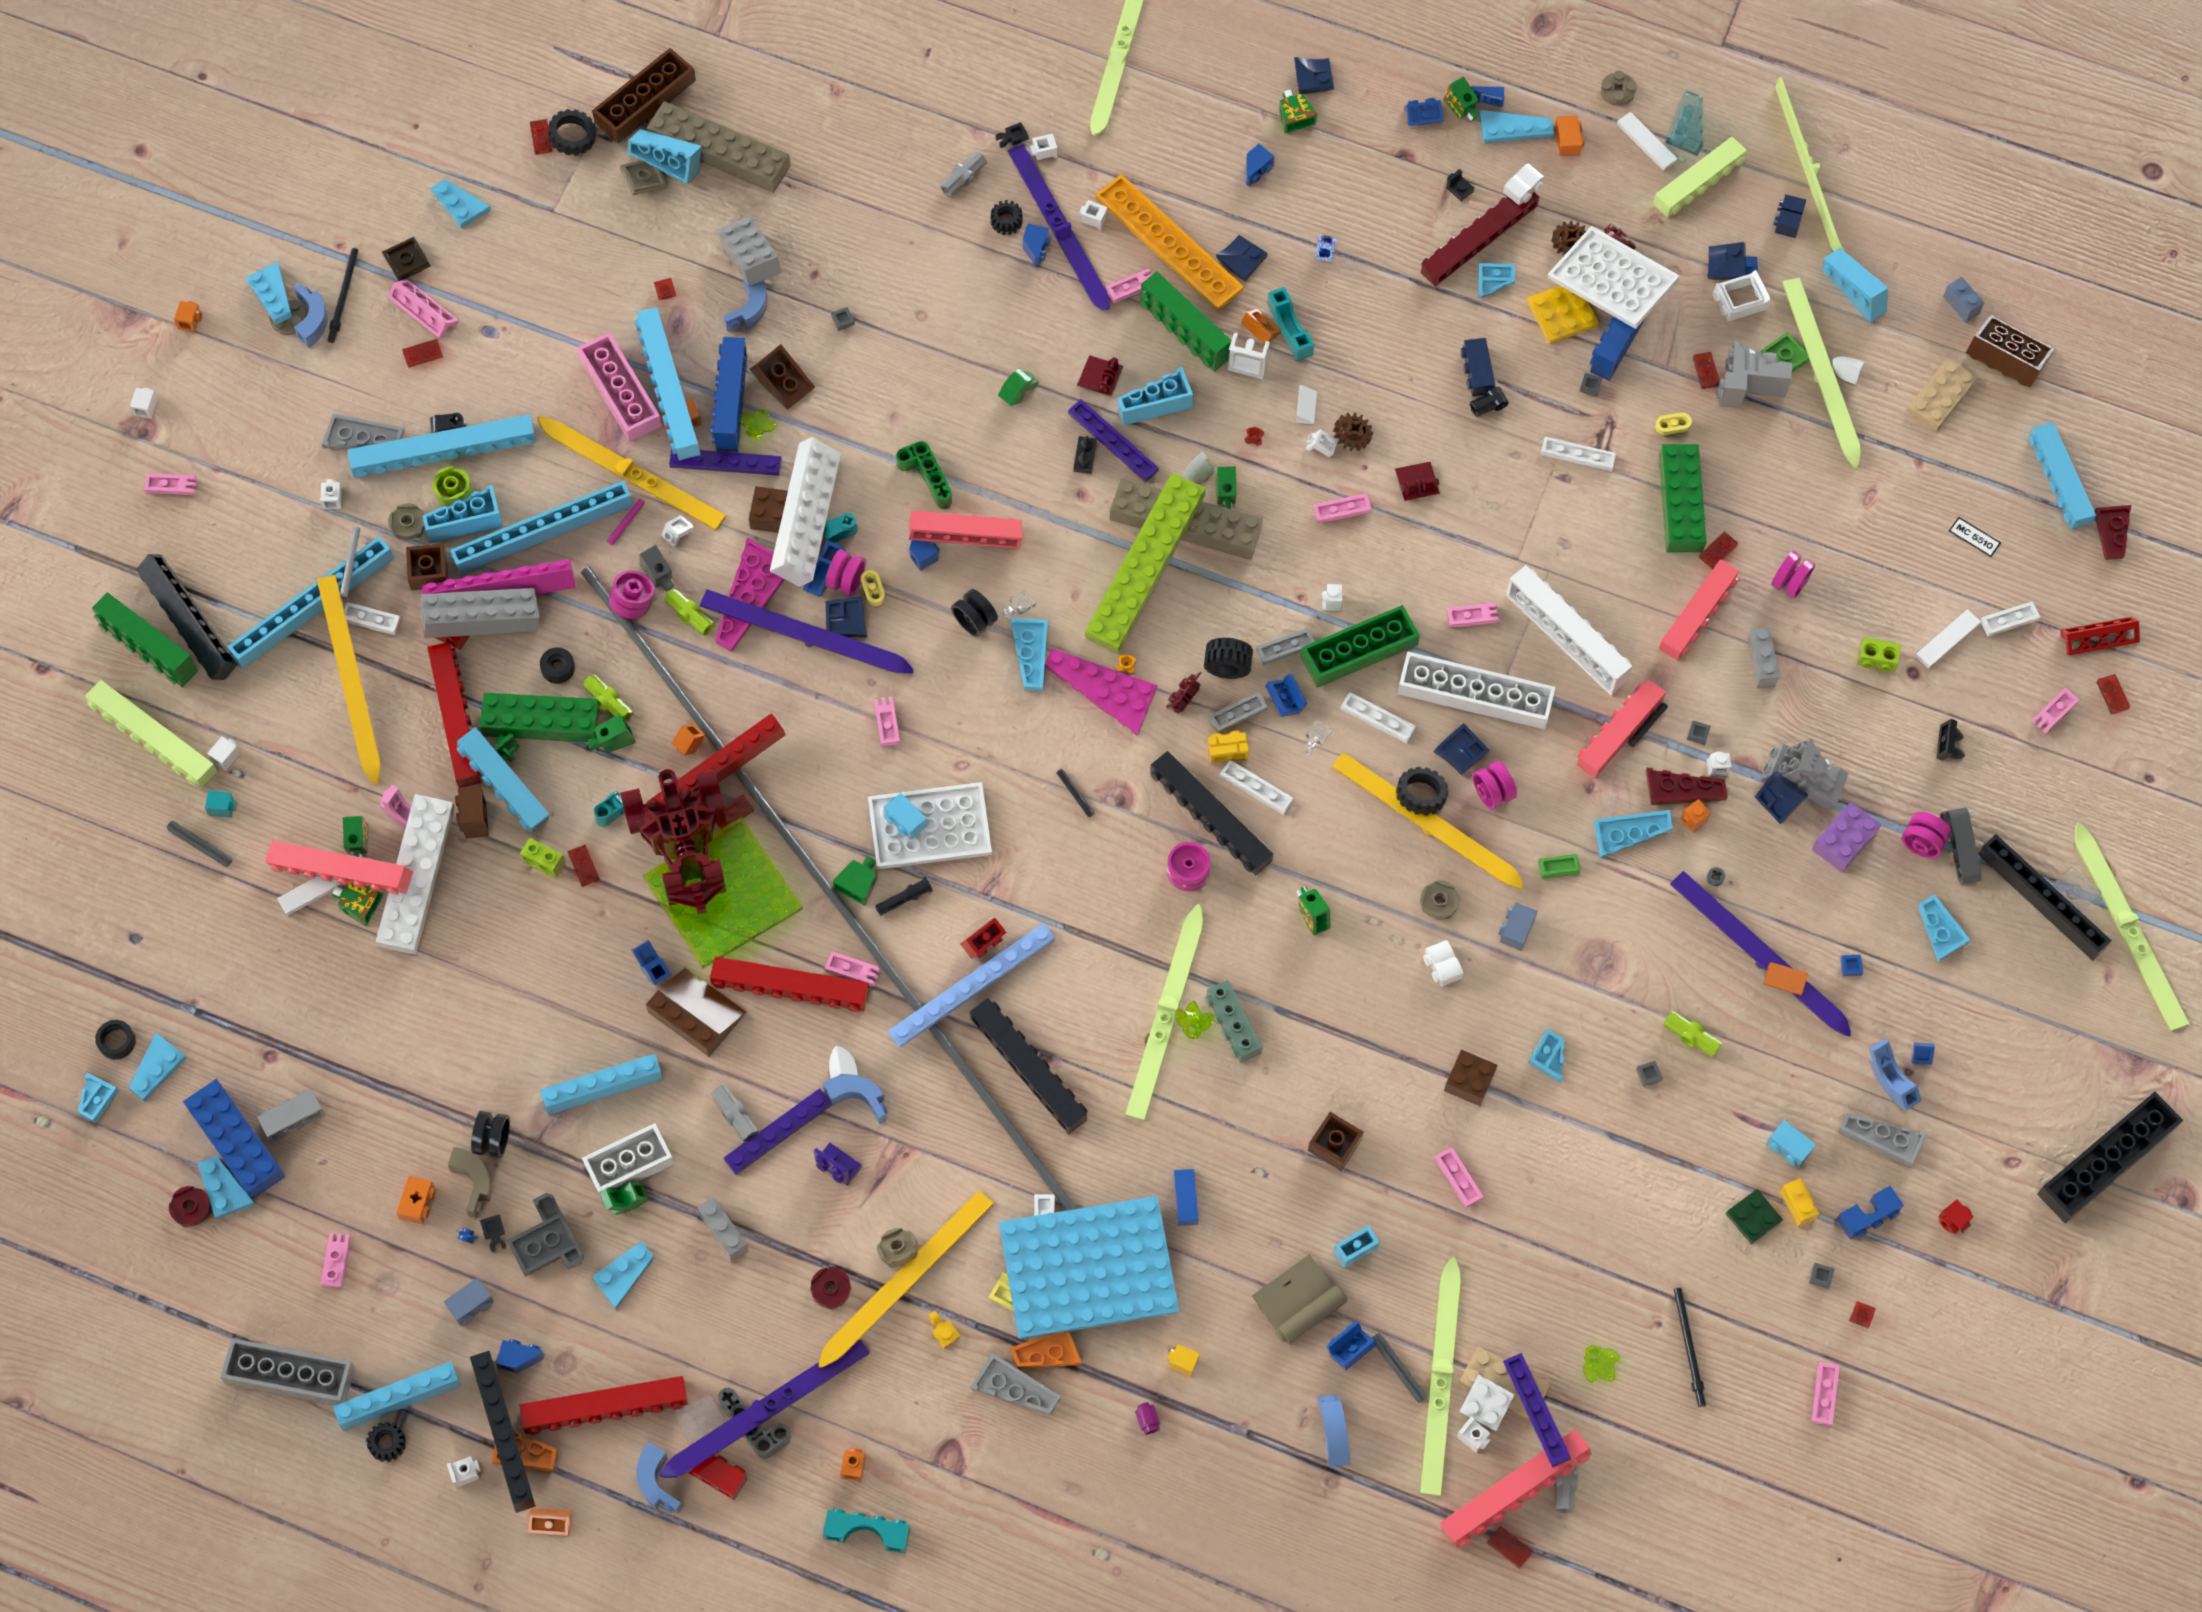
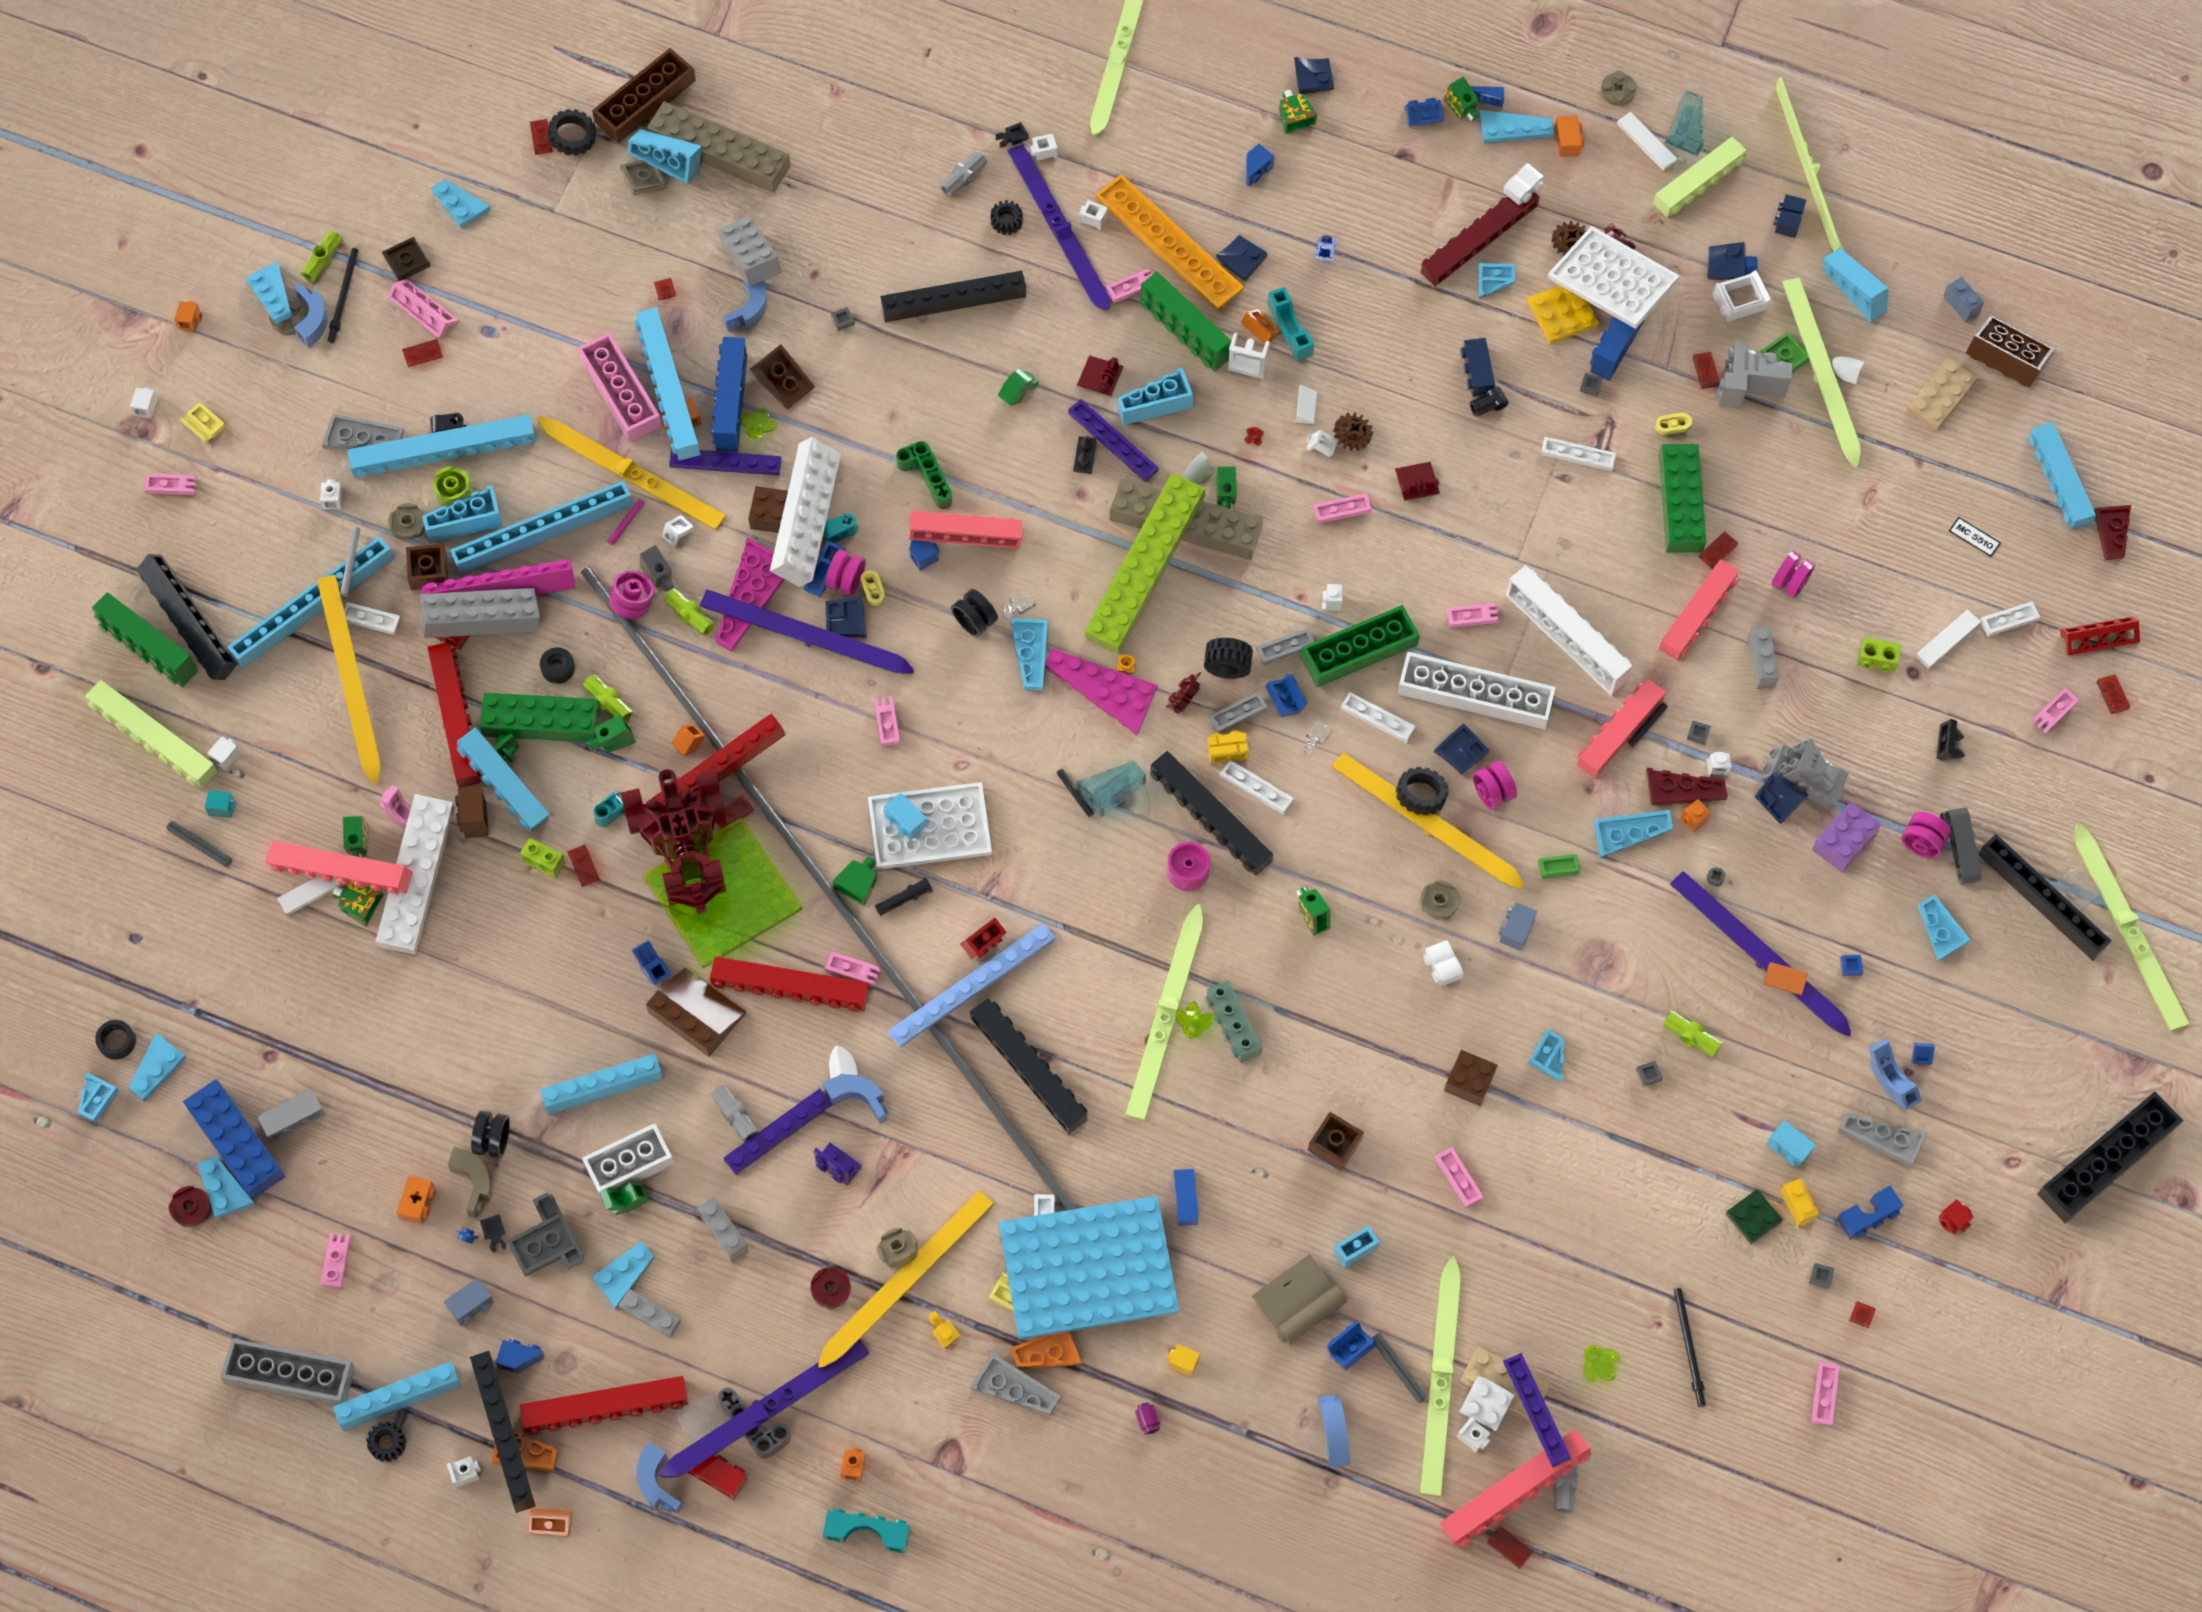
(203, 423): none -> light yellow plate
(316, 262): none -> lime piece
(649, 1313): none -> light grey plate
(953, 296): none -> black brick
(1034, 243): blue slope -> none
(1111, 787): none -> clear light blue wedge
(1458, 185): black bracket -> none

